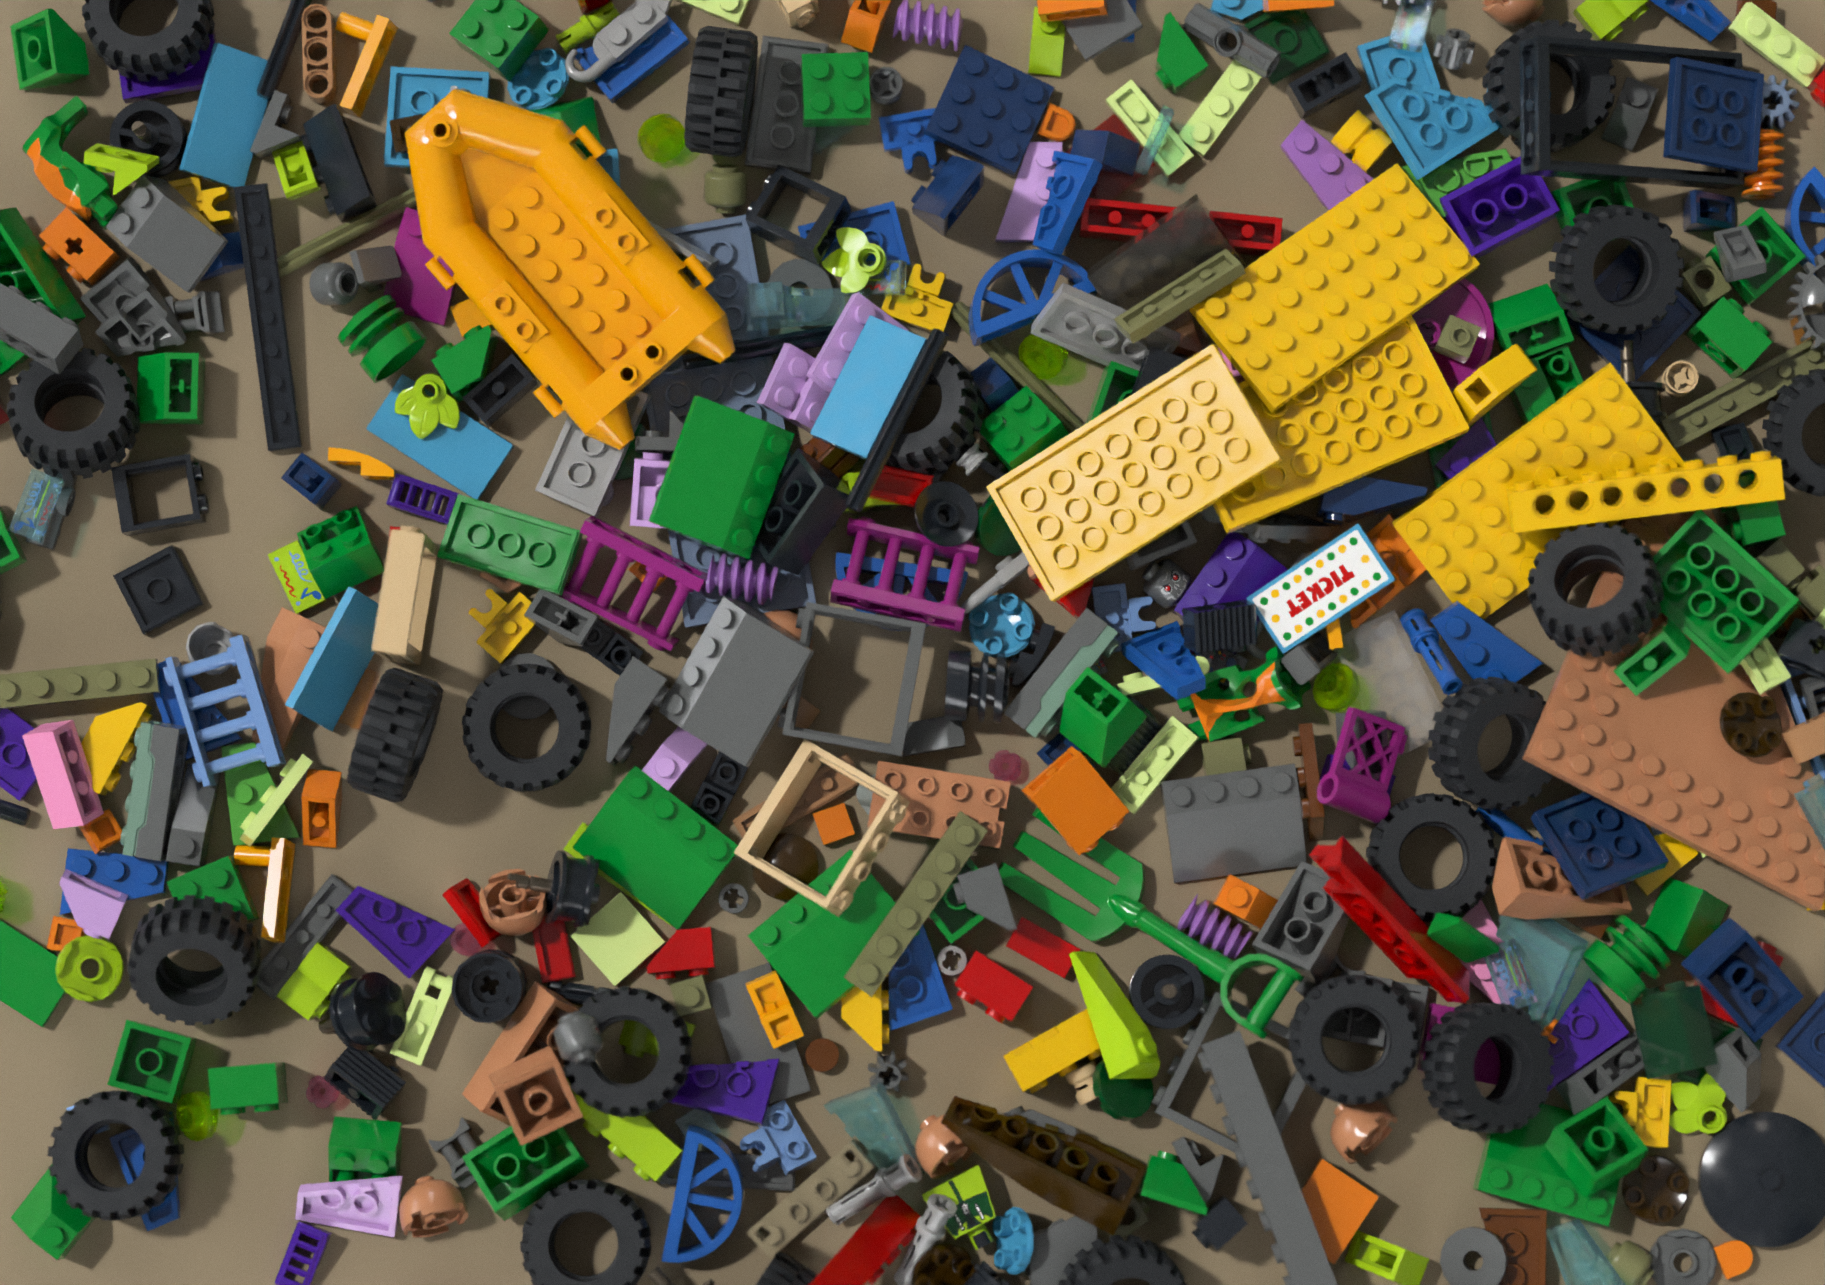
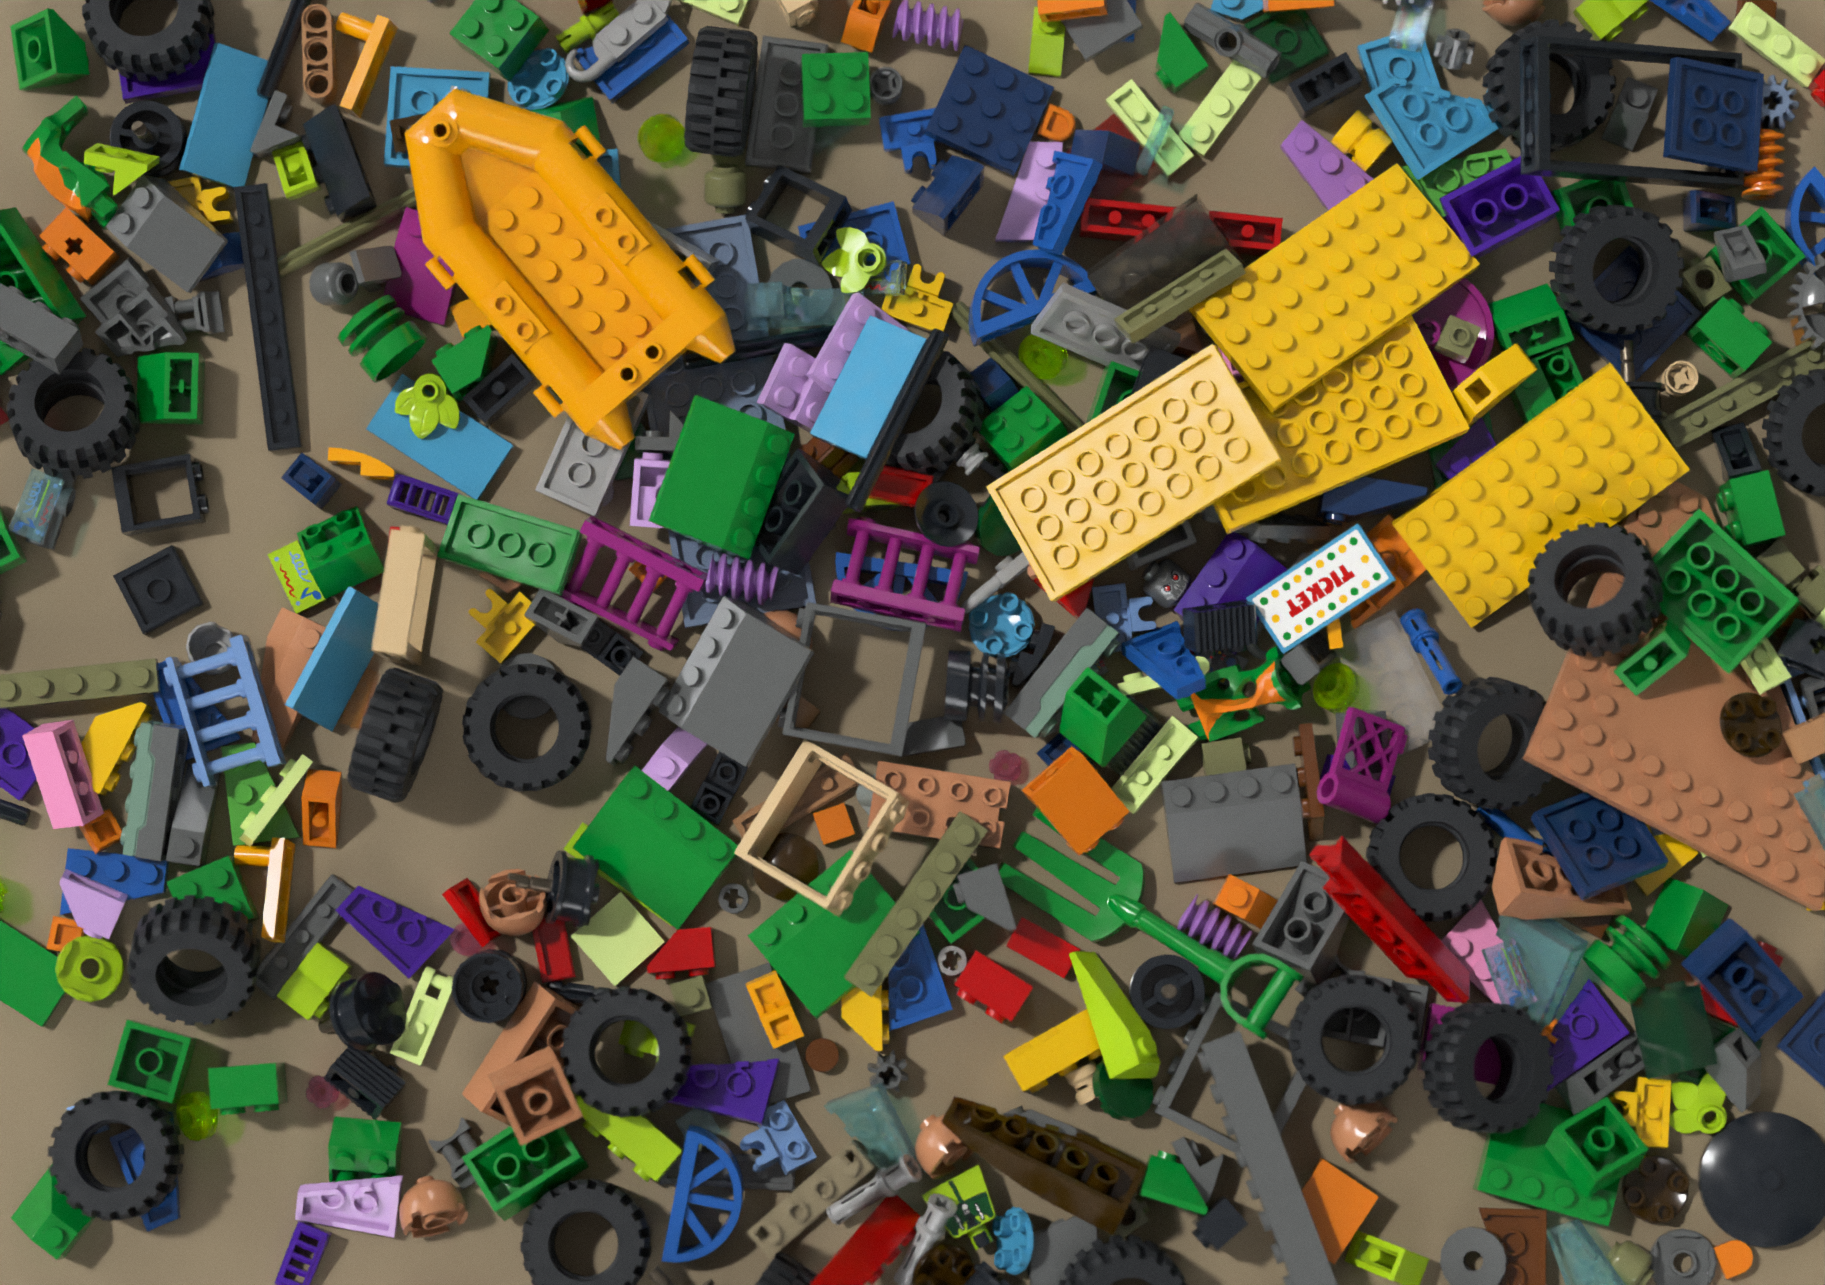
(578, 1037): dark grey head -> none
(1460, 938): green slope -> none
(1481, 647): blue wing -> none
(1765, 487): yellow brick -> none

